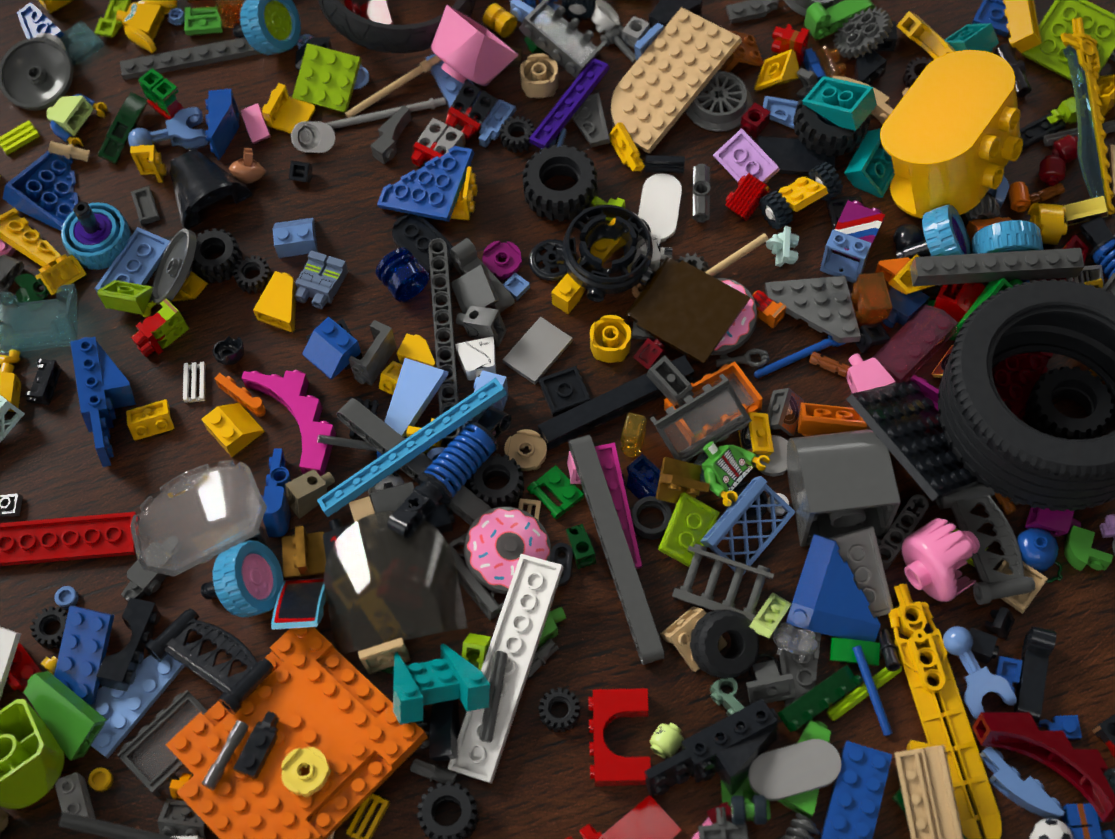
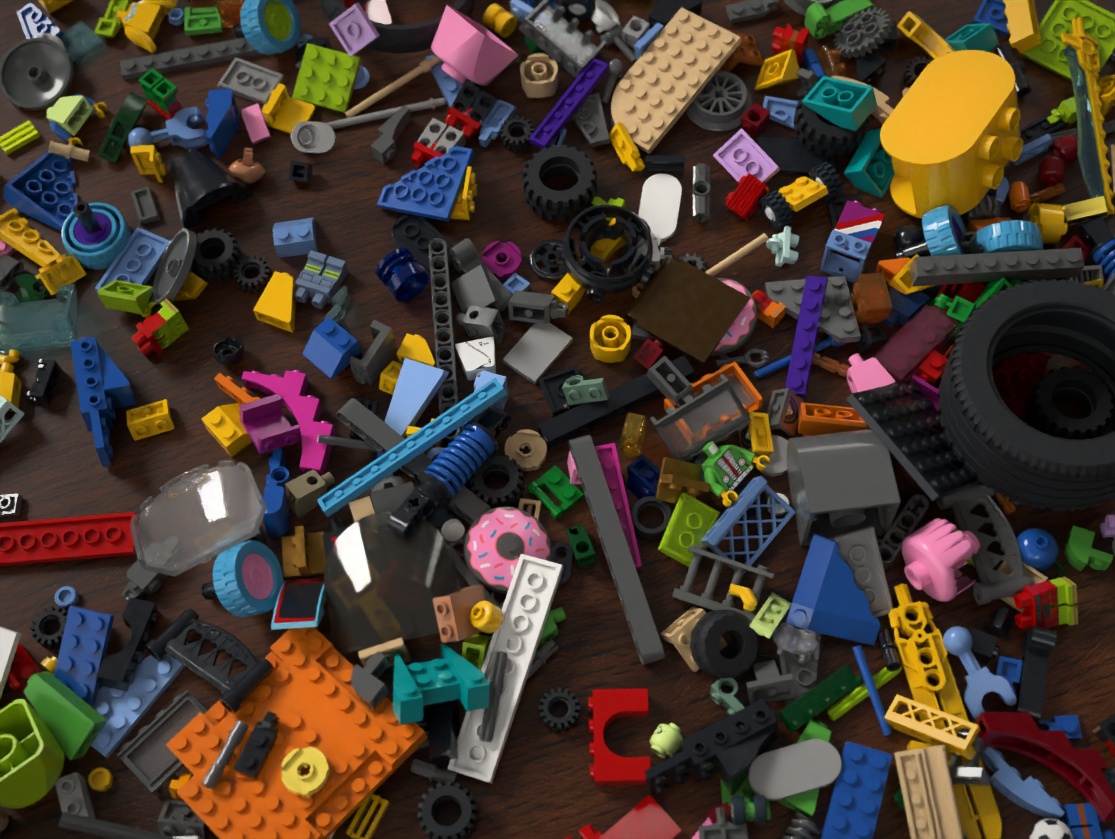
(186, 377): white tile -> none
(250, 81): none -> light grey tile
(268, 424): none -> magenta panel
(340, 304): none -> clear light blue slope
(354, 29): none -> lavender plate
(366, 682): none -> dark grey brick
(453, 530): none -> white tile
(454, 613): none -> nougat panel
(486, 617): none -> yellow head
(535, 307): none -> dark grey hinge
(584, 391): none -> sand green plate
(615, 73): none -> dark grey piece
(746, 595): none -> yellow arm
(806, 334): none -> dark purple plate
(842, 651): green slope -> none
(930, 734): none -> yellow fence
(933, 368): none -> red bracket
(958, 309): none -> green plate
(970, 243): none -> black bush
(970, 773): none -> dark grey tile
(1034, 148): none -> medium blue tile
(1047, 604): none -> hips
(1054, 522): magenta torso -> none

